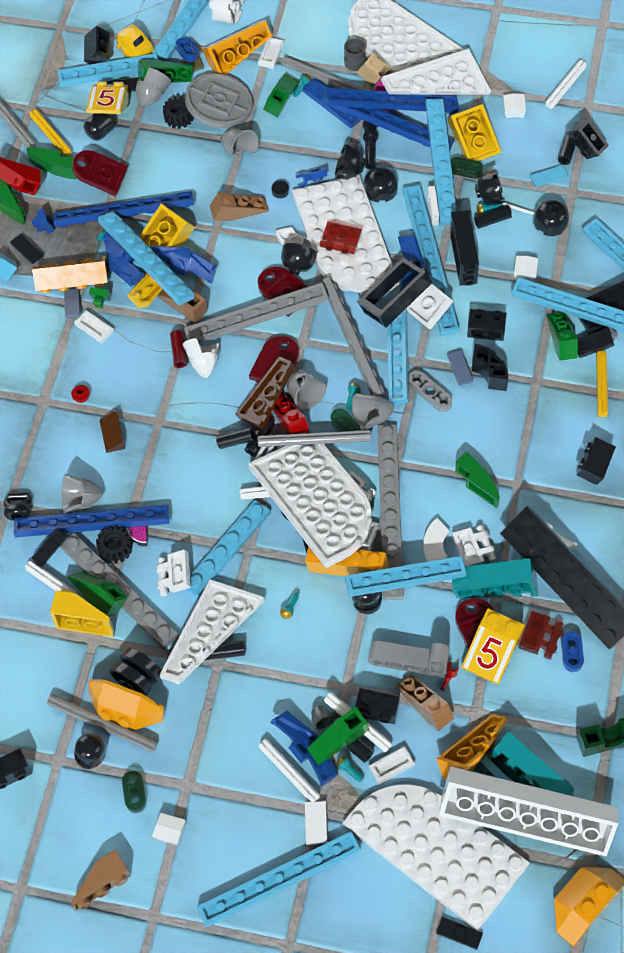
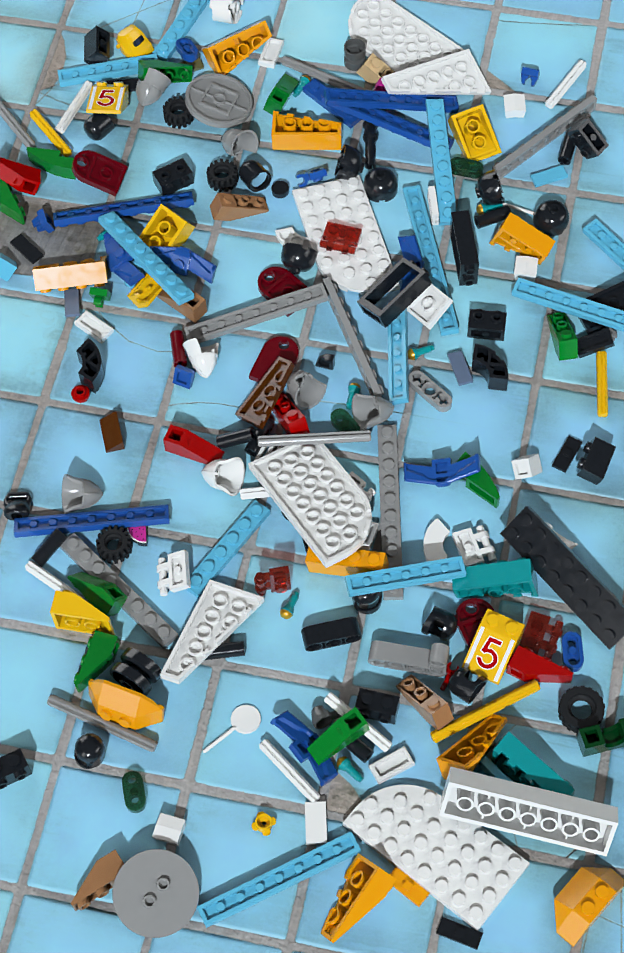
(74, 107): none -> white axle
(92, 368): none -> black brick
(100, 655): none -> green slope
(155, 893): none -> light grey plate
(173, 177): none -> black brick
(183, 376): none -> blue tile
(191, 446): none -> red slope
(222, 183): none -> black tyre
(225, 475): none -> white helmet
(244, 720): none -> white piece
(250, 170): none -> black helmet
(263, 817): none -> yellow plate
(276, 579): none -> clear red plate
(305, 133): none -> light orange wedge
(326, 361): none -> black tile
(331, 634): none -> black beam
(363, 890): none -> light orange wedge
(409, 887): none -> light orange piece
(414, 353): none -> teal piece
(442, 471): none -> blue plate
(442, 619): none -> black helmet
(464, 688): none -> black helmet
(485, 711): none -> yellow axle
(523, 238): none -> light orange wedge
(526, 466): none -> white panel
(529, 666): none -> red slope
(530, 73): none -> blue tile
(545, 137): none -> light grey plate
(567, 454): none -> black piece
(580, 694): none -> black tyre

